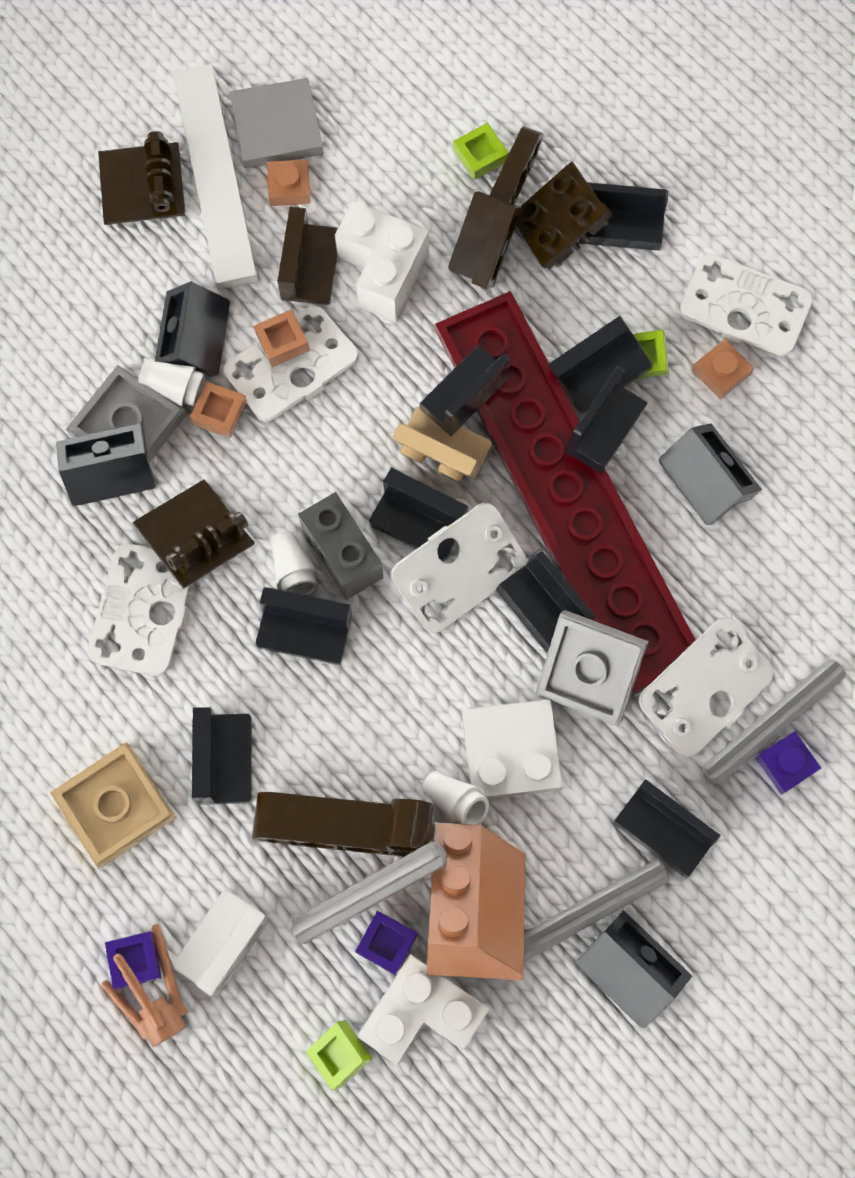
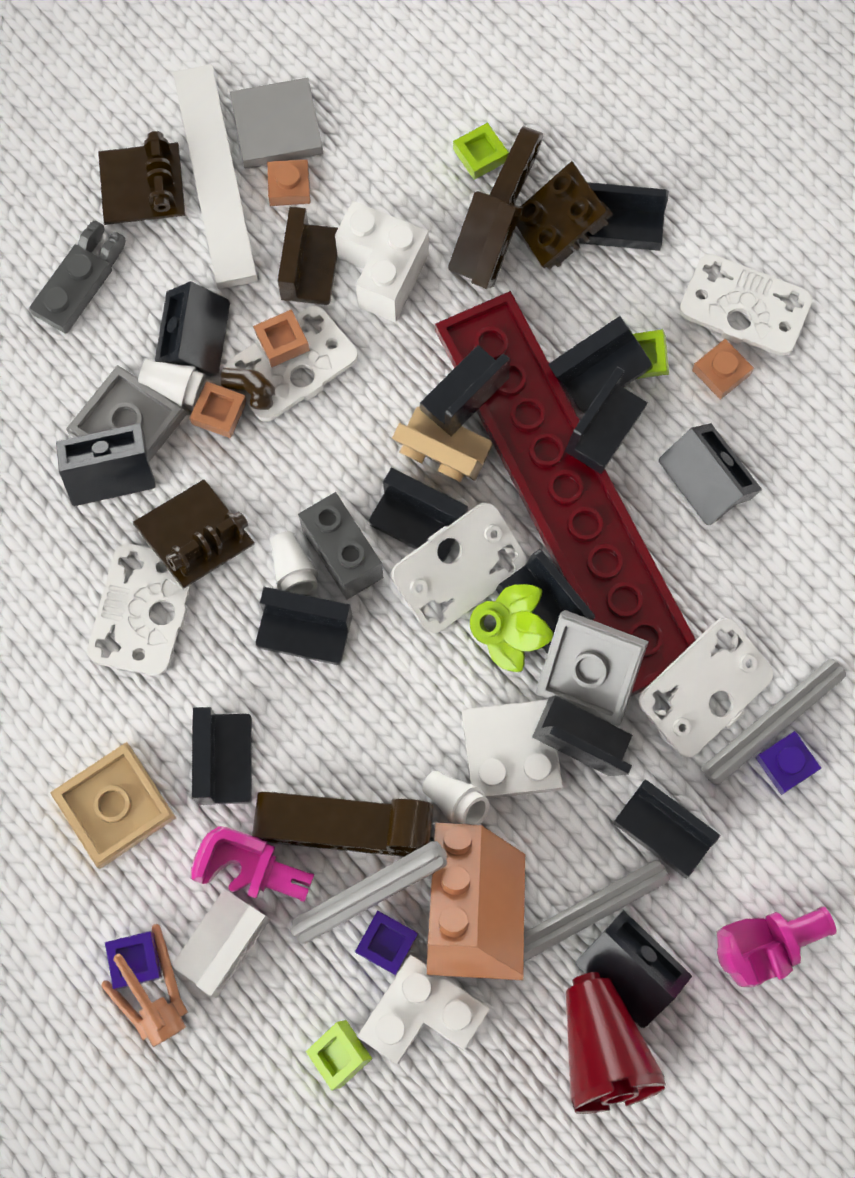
(77, 278): none -> dark grey hinge
(252, 382): none -> dark brown arm
(256, 860): none -> dark pink piece
(516, 626): none -> lime plate
(583, 737): none -> black panel
(606, 1049): none -> dark red cone
(769, 945): none -> dark pink piece

